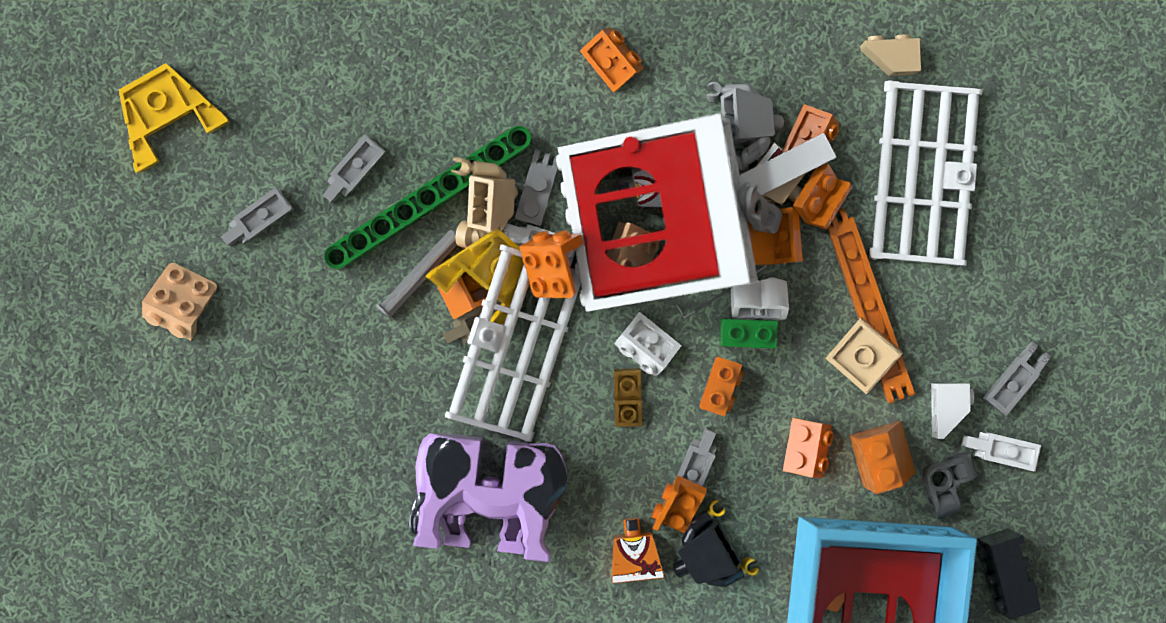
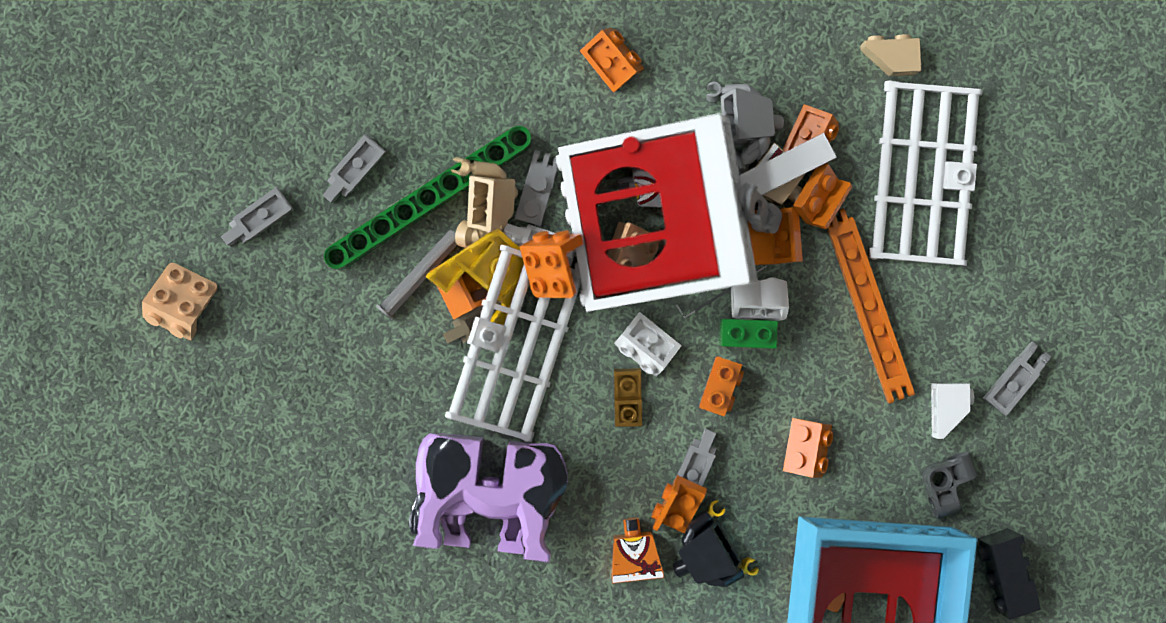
(157, 102): yellow wing -> none
(864, 355): tan tile -> none
(883, 457): orange slope -> none
(1004, 450): white hinge -> none

